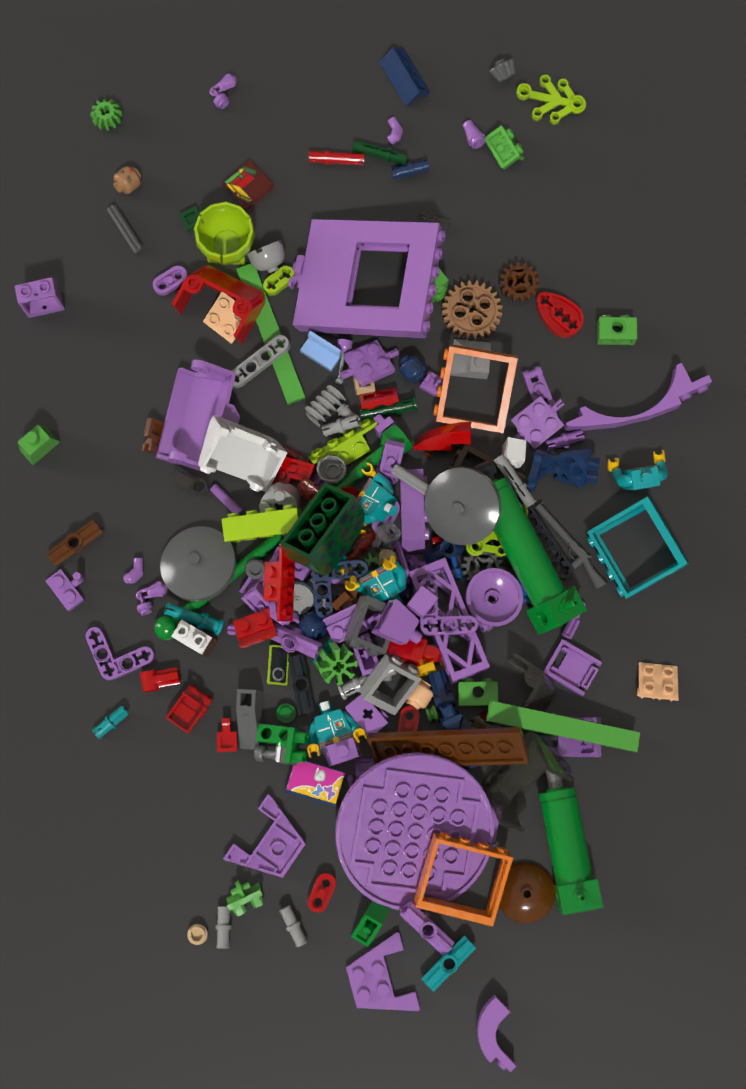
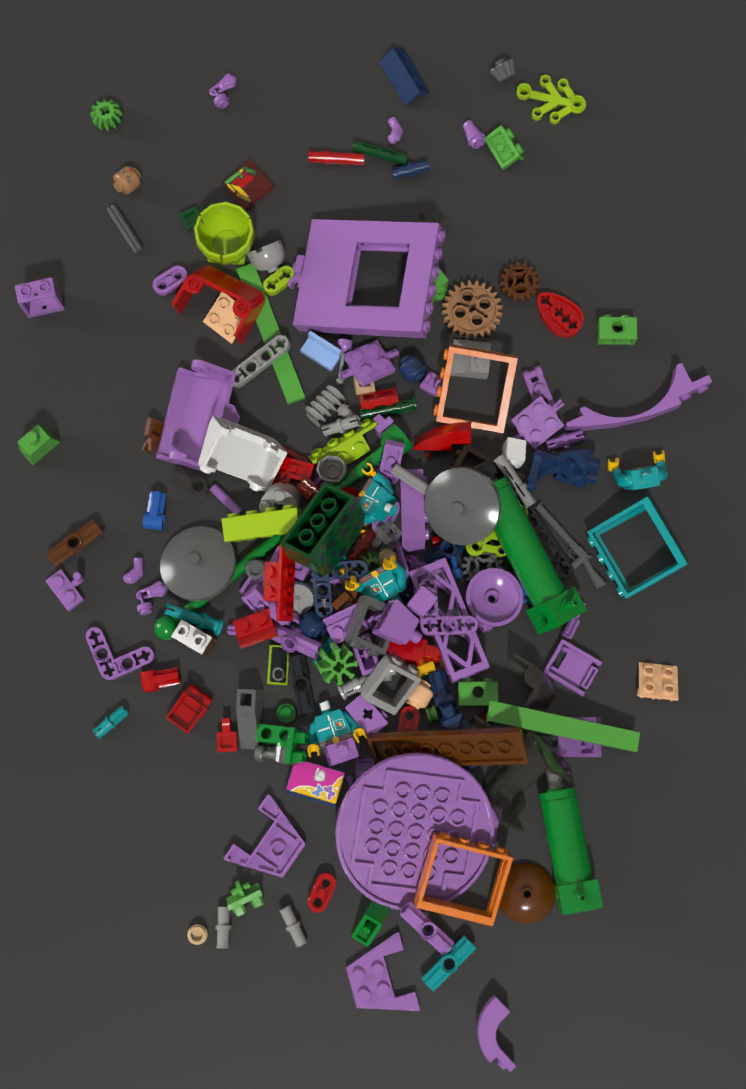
(155, 516): none -> blue piece

